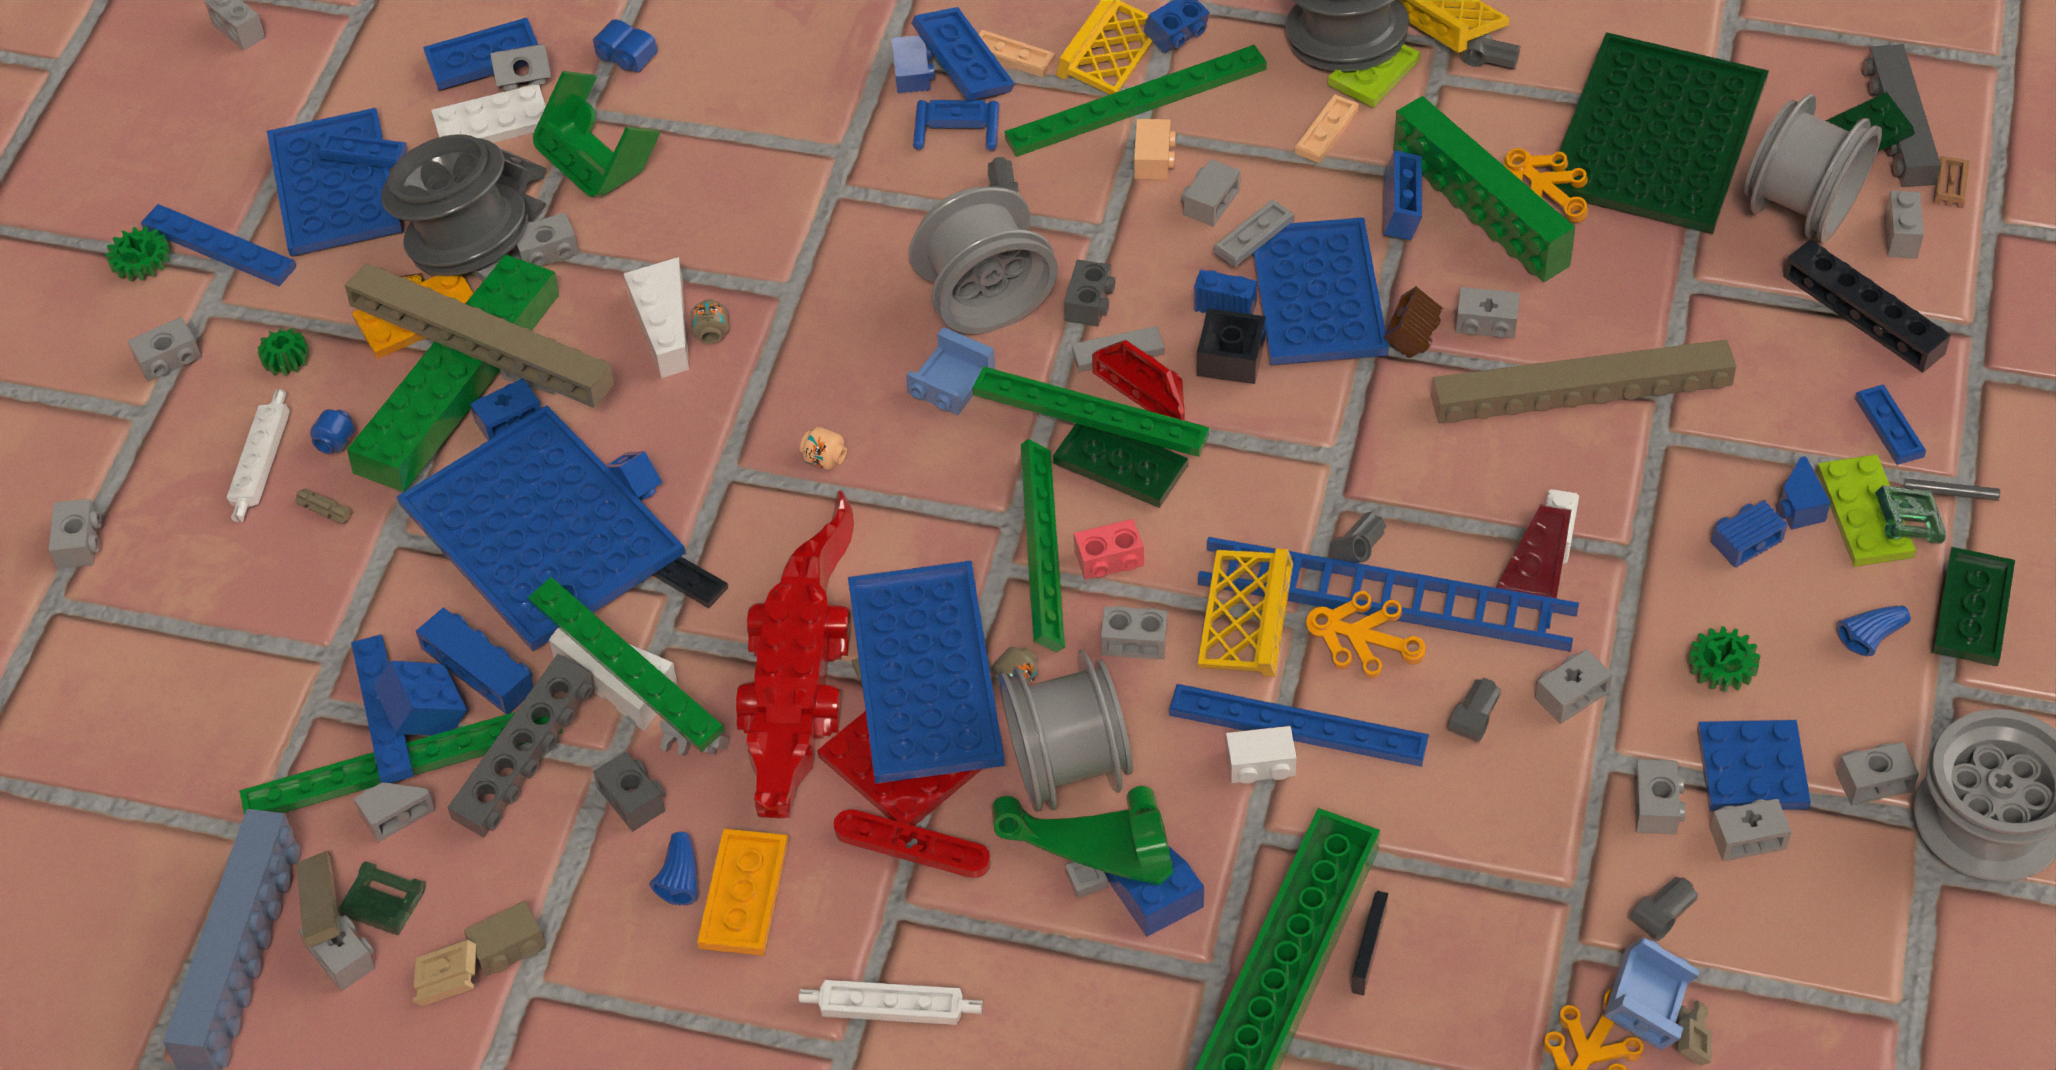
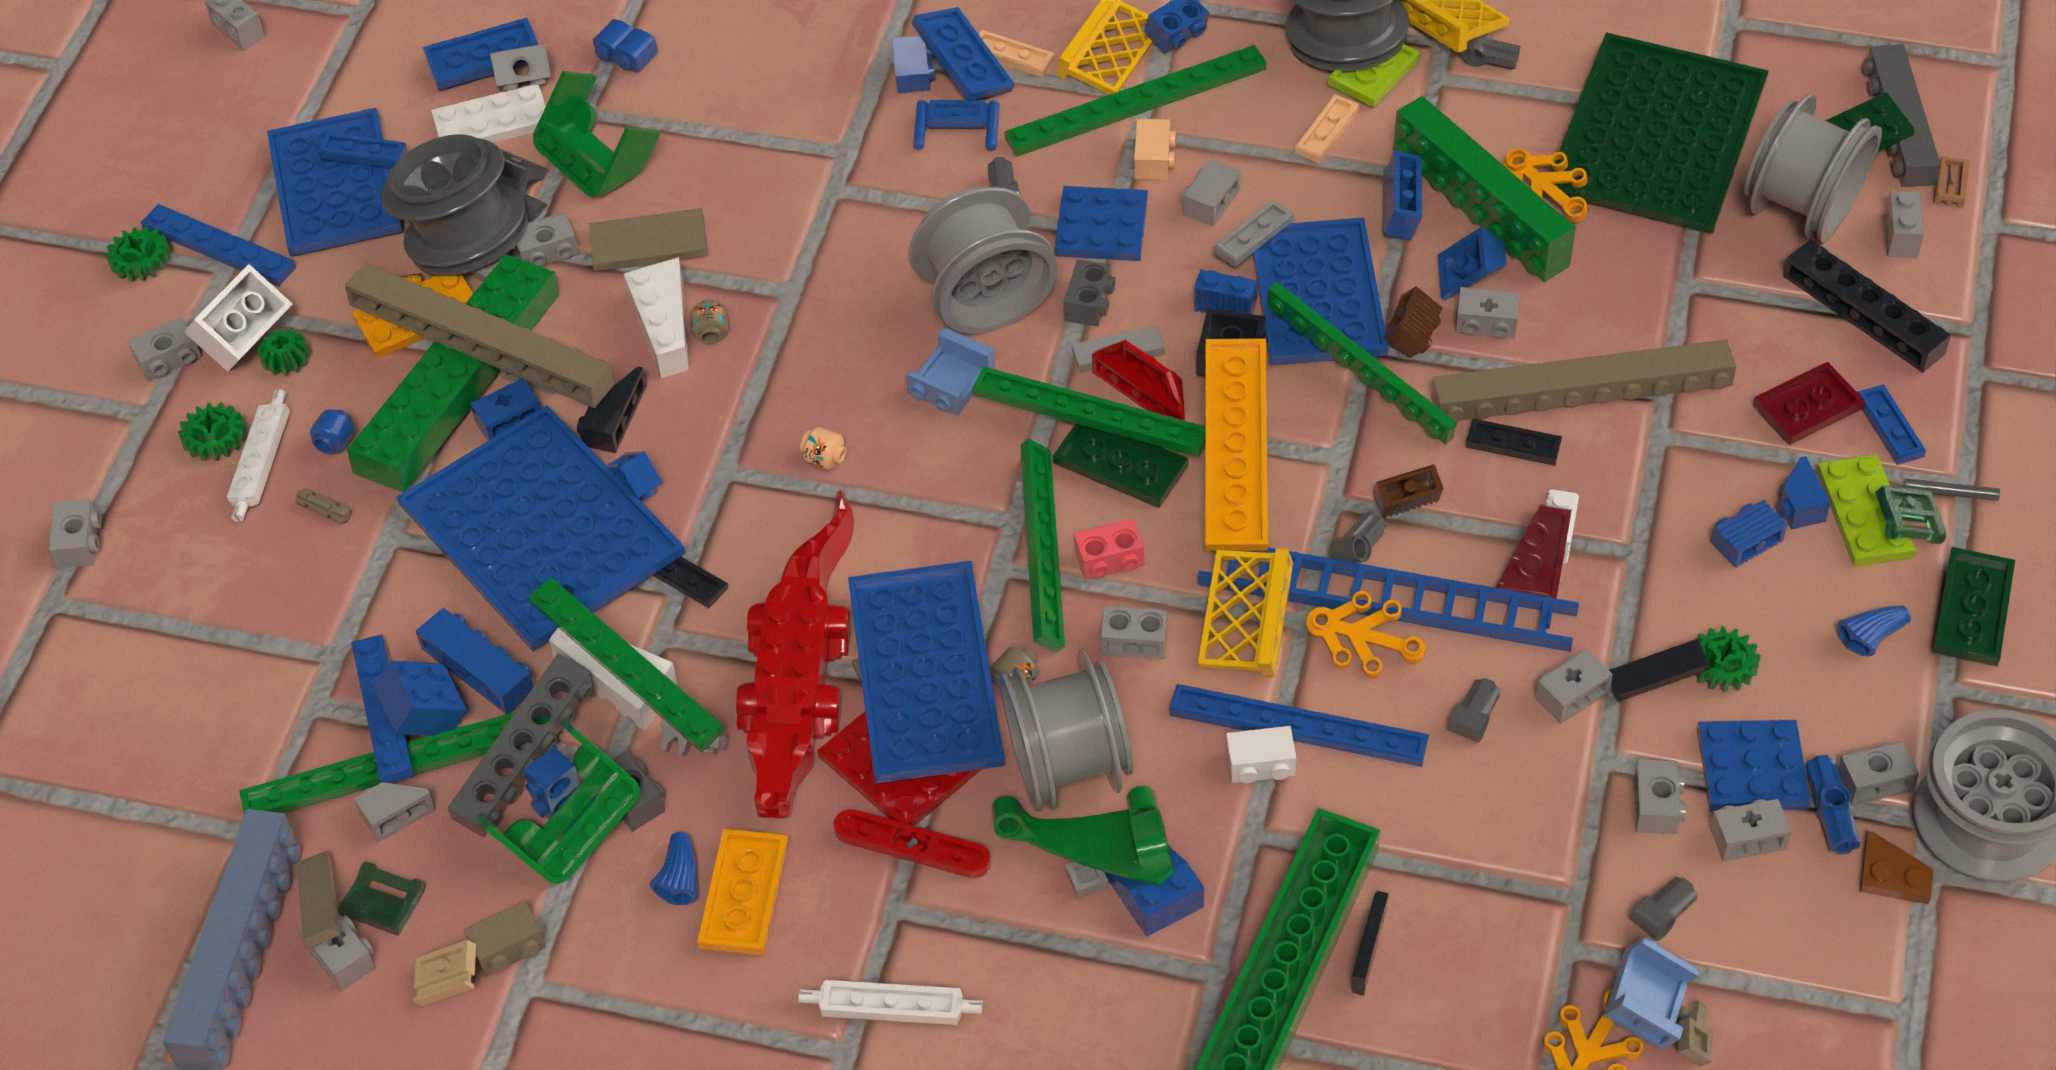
(212, 431): none -> green gear
(238, 317): none -> white brick
(550, 782): none -> blue brick
(581, 820): none -> green windscreen
(608, 422): none -> black slope
(647, 239): none -> dark tan tile
(1101, 223): none -> blue plate
(1236, 445): none -> light orange plate
(1360, 362): none -> green plate
(1408, 491): none -> reddish brown brick
(1470, 261): none -> blue slope
(1513, 442): none -> black tile
(1658, 670): none -> black tile
(1809, 402): none -> dark red plate
(1838, 819): none -> blue piece
(1894, 872): none -> dark orange wing

